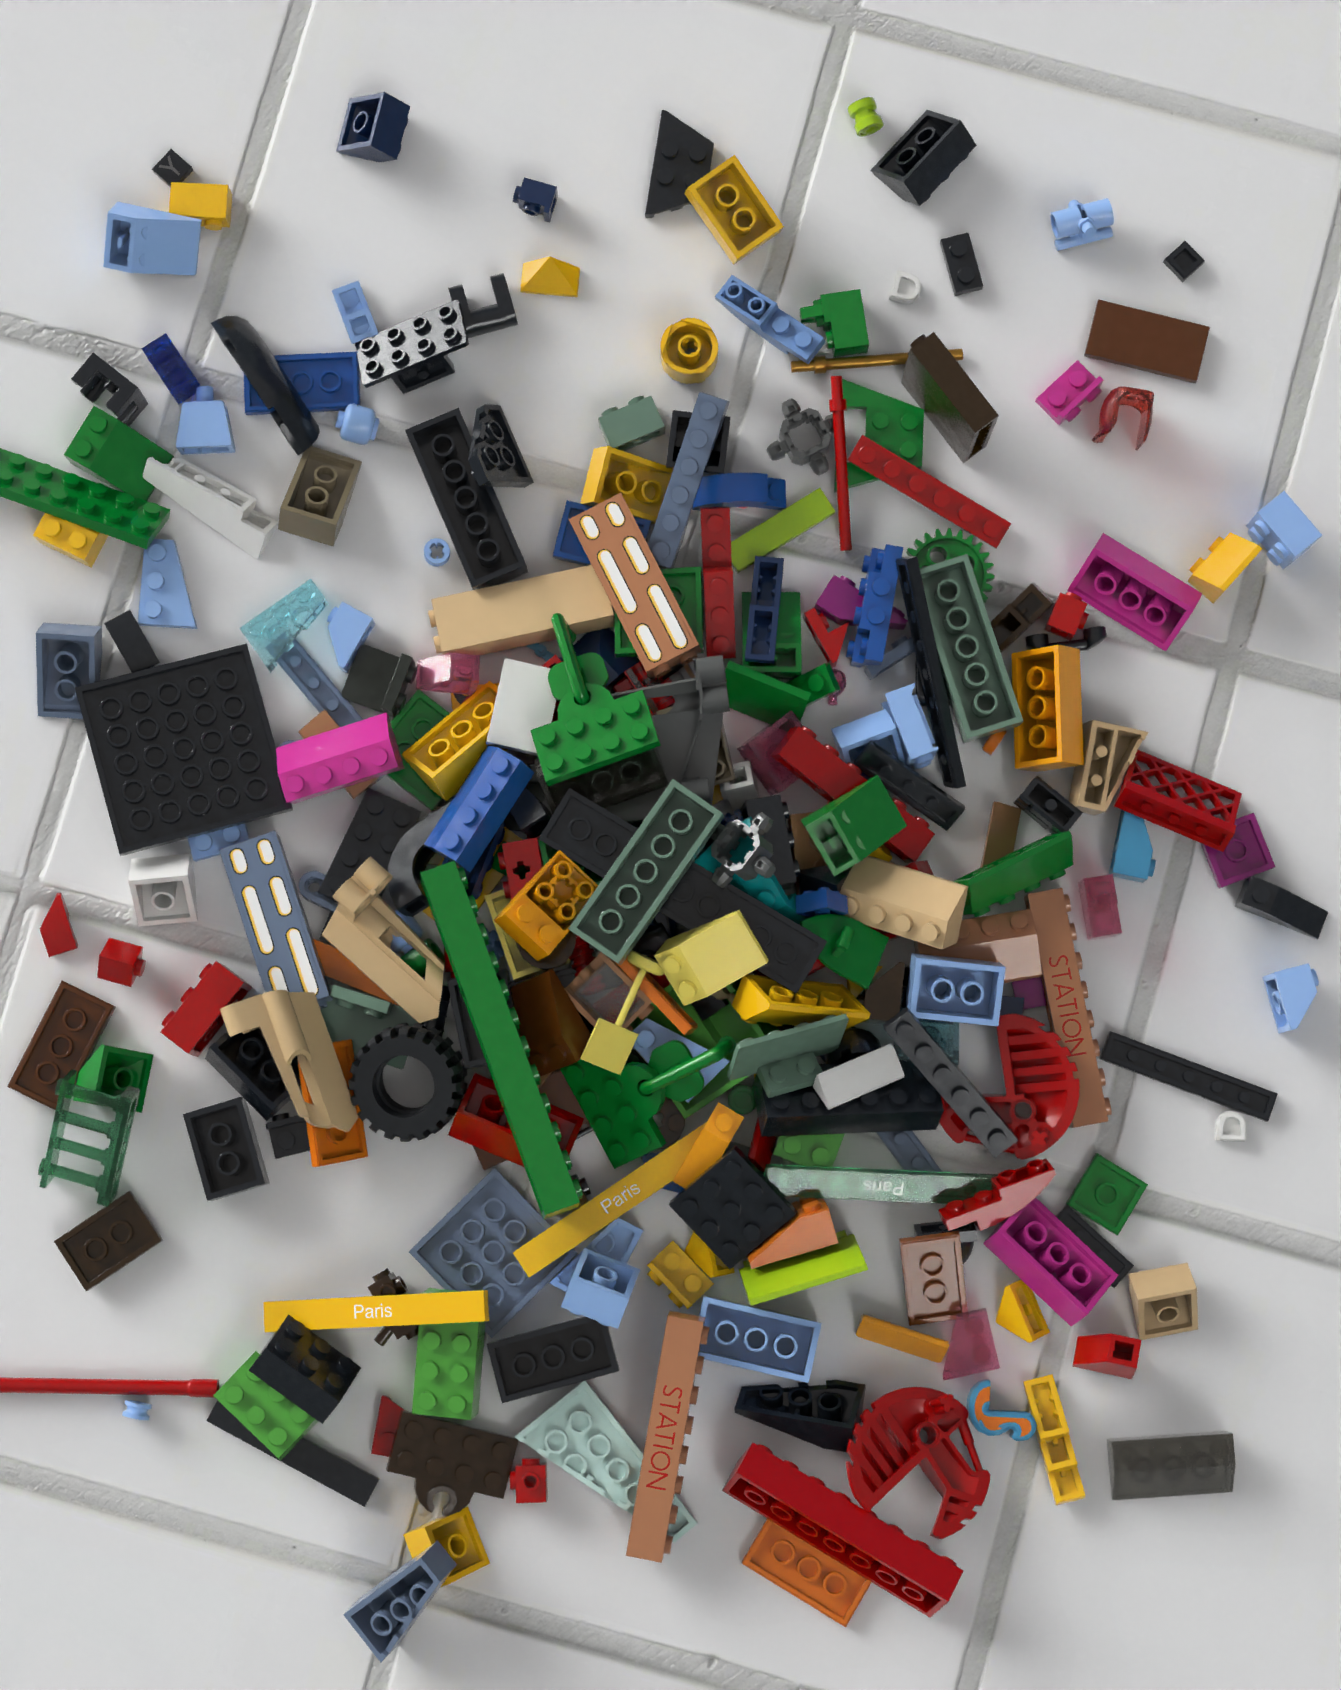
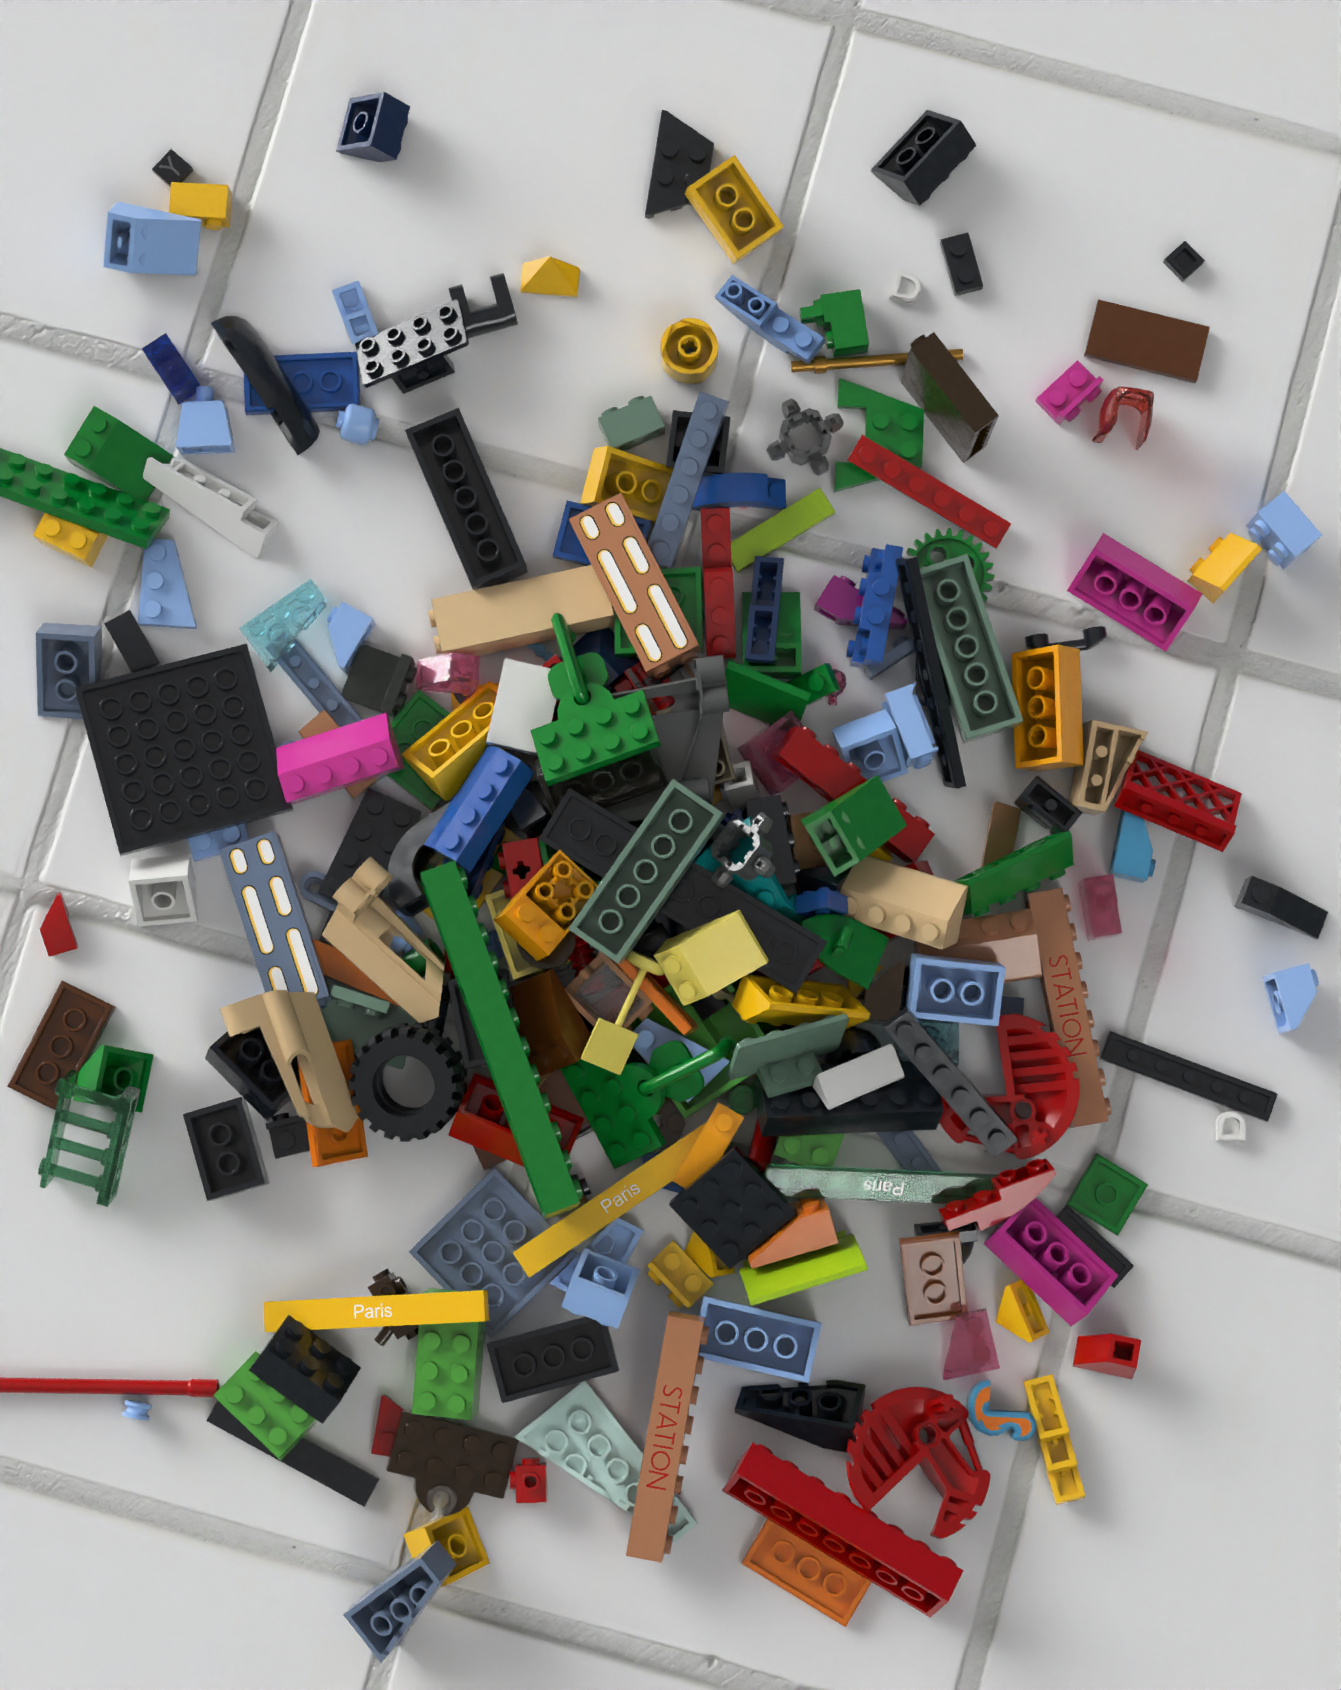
(97, 376): black panel -> none
(108, 1241): dark brown plate -> none
(120, 962): red brick -> none
(200, 1014): red brick -> none
(319, 495): dark tan slope -> none
(428, 553): light blue bush -> none
(494, 451): black plate -> none
(536, 198): dark blue brick -> none
(828, 642): red slope -> none
(838, 406): red bar -> none
(865, 116): lime wheel -> none
(902, 1338): light orange slope -> none
(909, 785): black tile -> none
(993, 741): orange tile -> none
(1020, 615): dark brown slope -> none
(1031, 991): magenta tile -> none
(1067, 616): red brick -> none
(1081, 223): light blue pin -> none
(1164, 1301): tan slope -> none
(1171, 1465): clear smoke slope -> none
(1244, 855): magenta plate -> none

